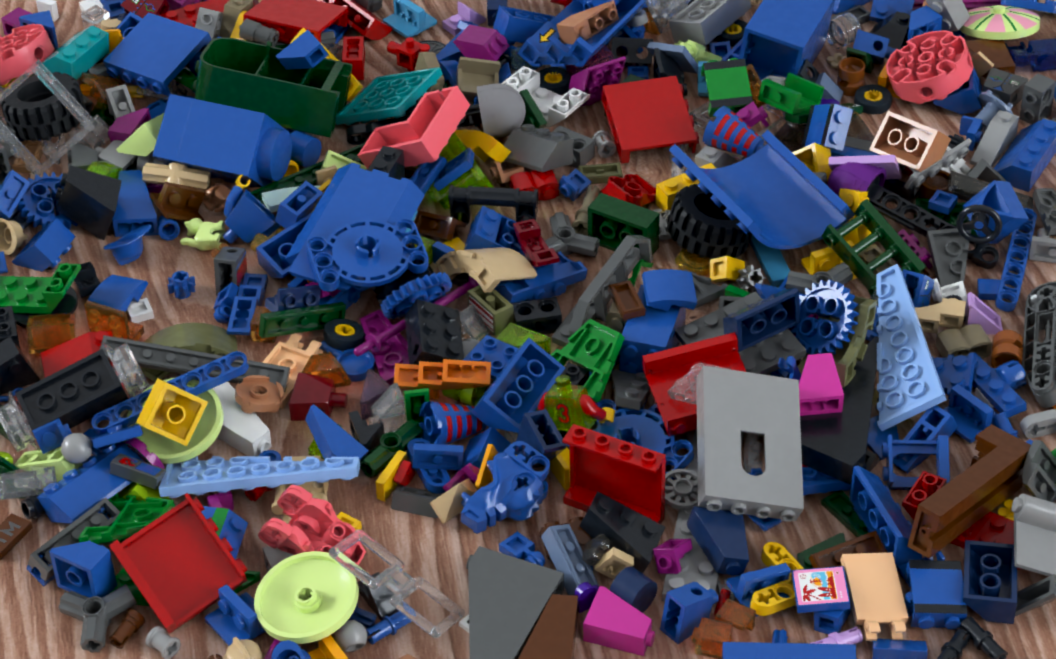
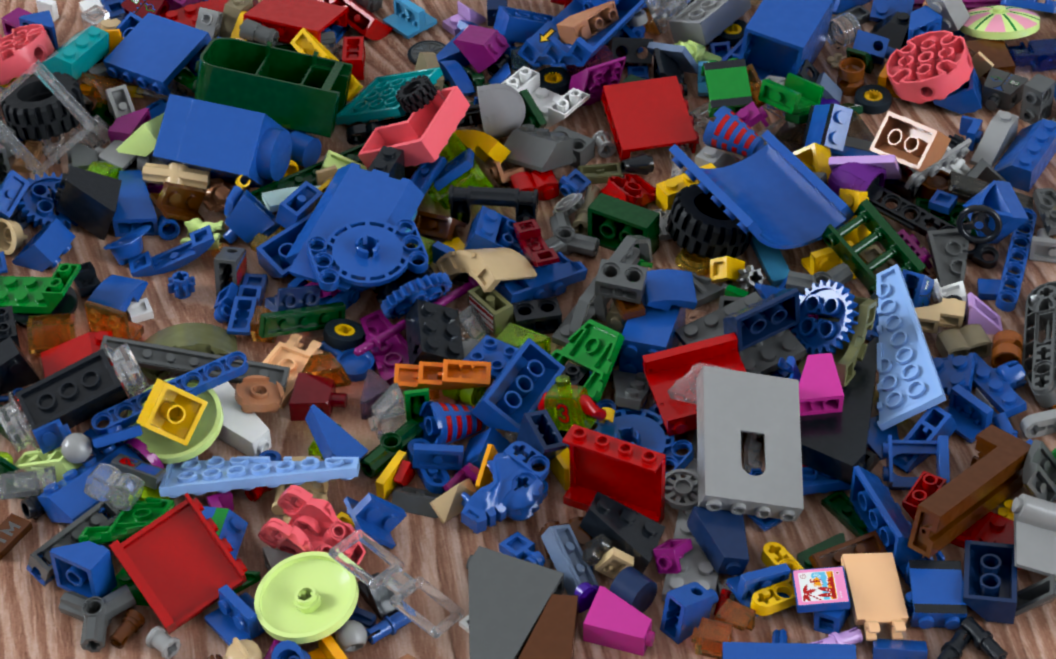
(113, 486): none -> clear brick
(174, 258): none -> blue slope
(302, 53): blue slope -> none
(365, 434): black slope -> none
(375, 517): none -> blue bracket
(407, 52): red piece -> none
(416, 94): none -> black tyre
(474, 73): dark tan panel -> none
(569, 204): none -> light grey gear
(615, 281): none -> dark grey brick
(639, 164): none -> black cone
(991, 107): sand blue piece -> none

